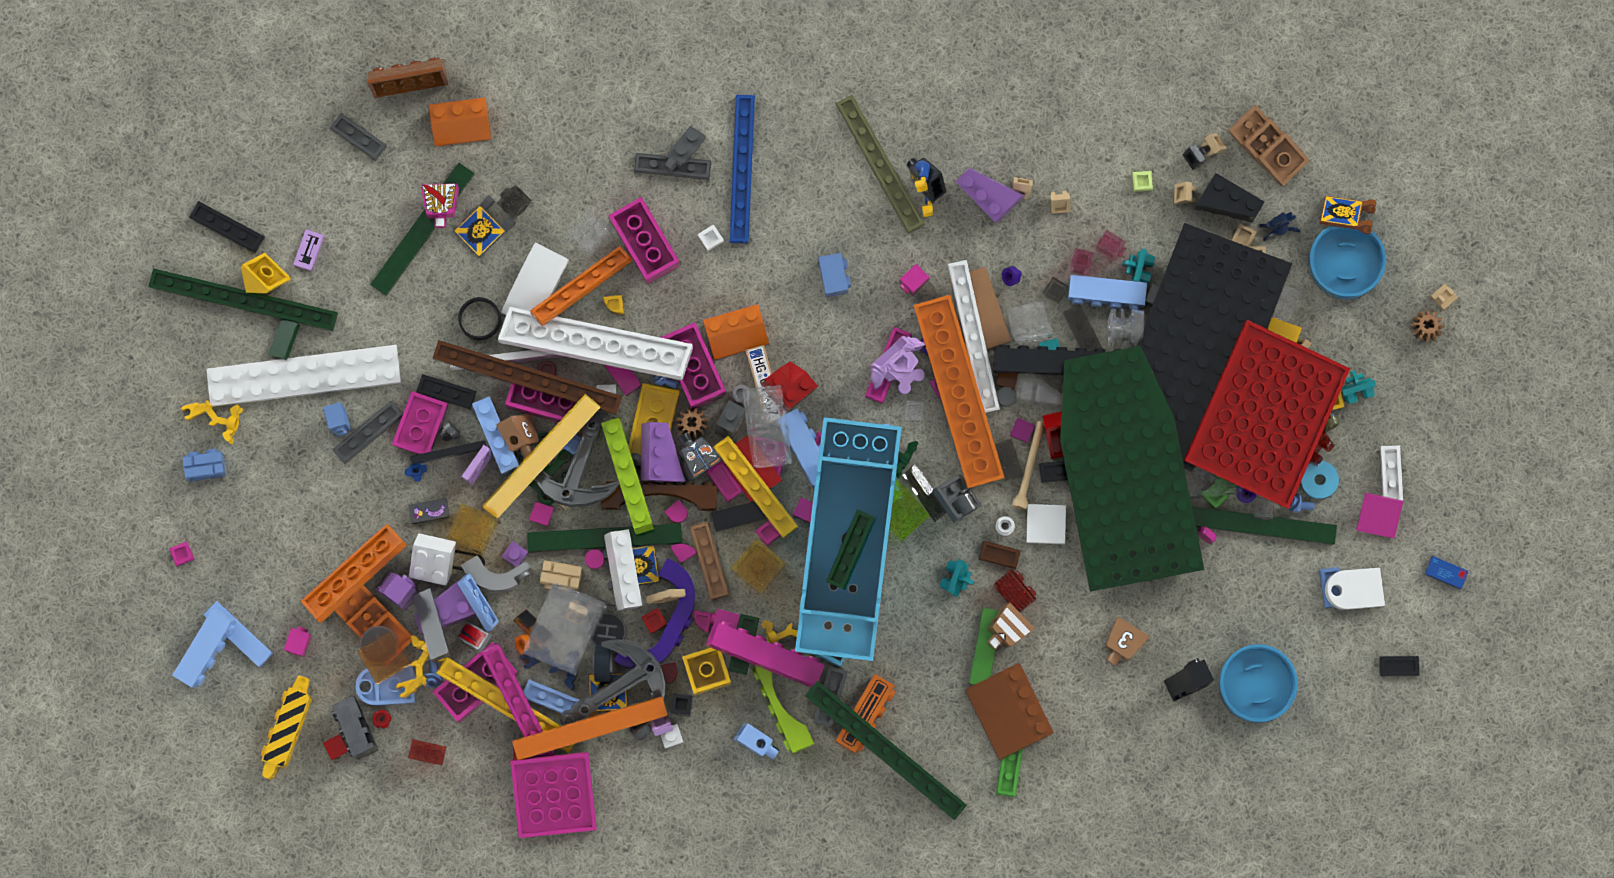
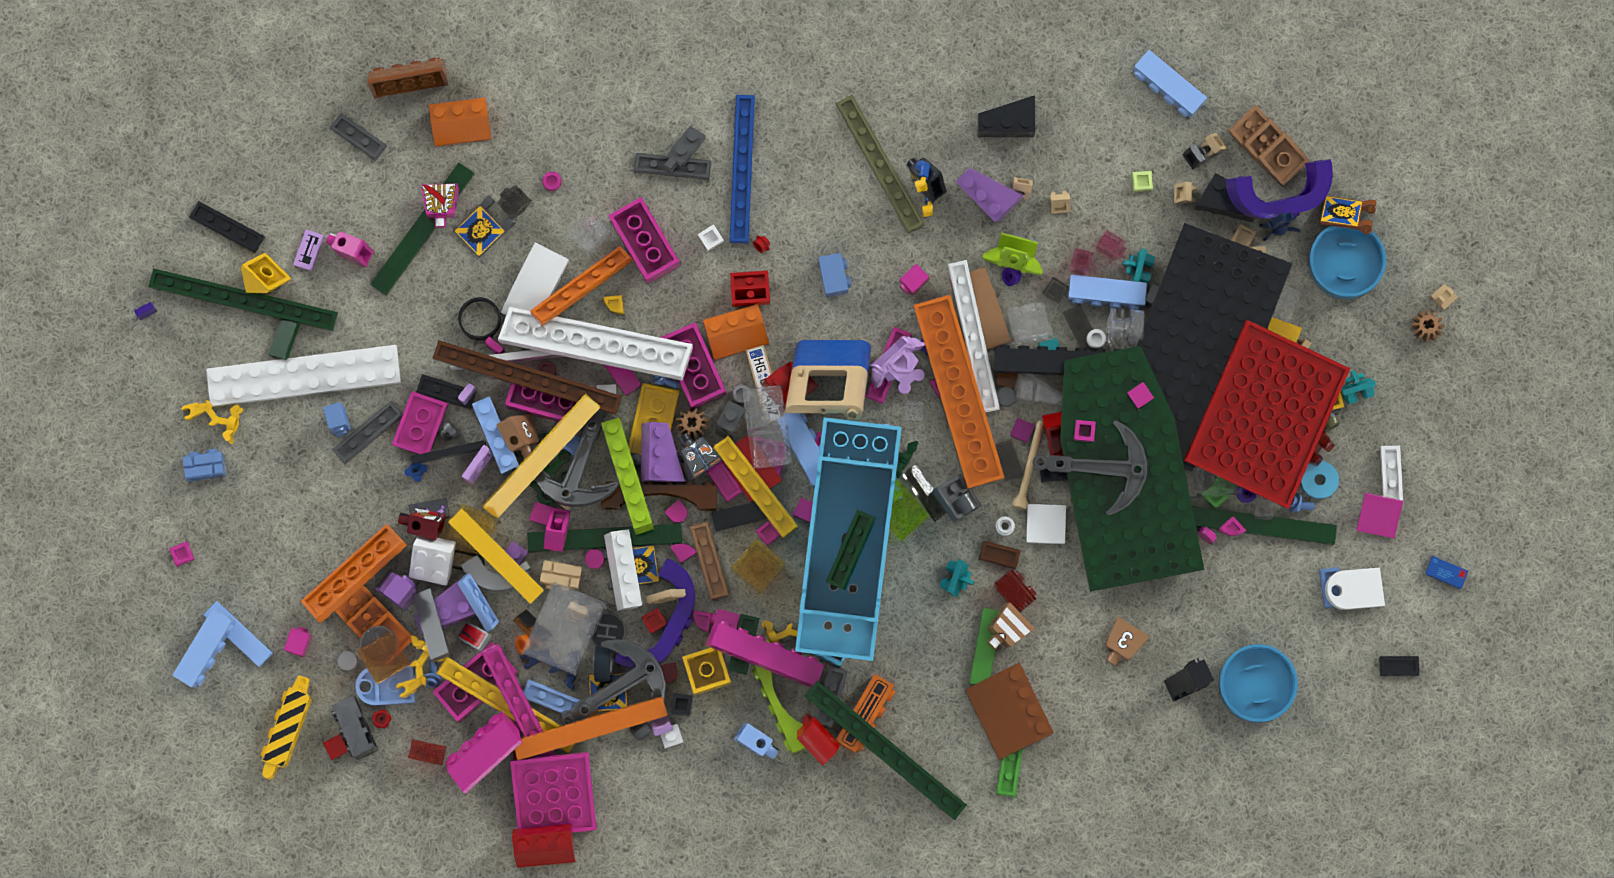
(145, 310): none -> dark purple tile
(347, 661): none -> light grey tile
(350, 248): none -> dark pink torso
(423, 523): none -> dark red torso
(467, 393): none -> lavender tile
(483, 751): none -> dark pink slope
(493, 346): none -> dark pink tile
(495, 556): none -> yellow tile
(543, 845): none -> red slope
(552, 181): none -> dark pink tile
(557, 529): none -> dark pink slope
(750, 288): none -> red brick
(761, 244): none -> red plate
(817, 739): none -> red brick
(830, 359): none -> piece
(1009, 120): none -> black wedge
(1015, 254): none -> lime piece
(1084, 431): none -> dark pink brick
(1096, 339): none -> white tile
(1108, 467): none -> dark grey piece
(1140, 395): none -> dark pink tile
(1169, 84): none -> light blue brick
(1232, 528): none -> dark pink tile
(1315, 191): none -> dark purple arch

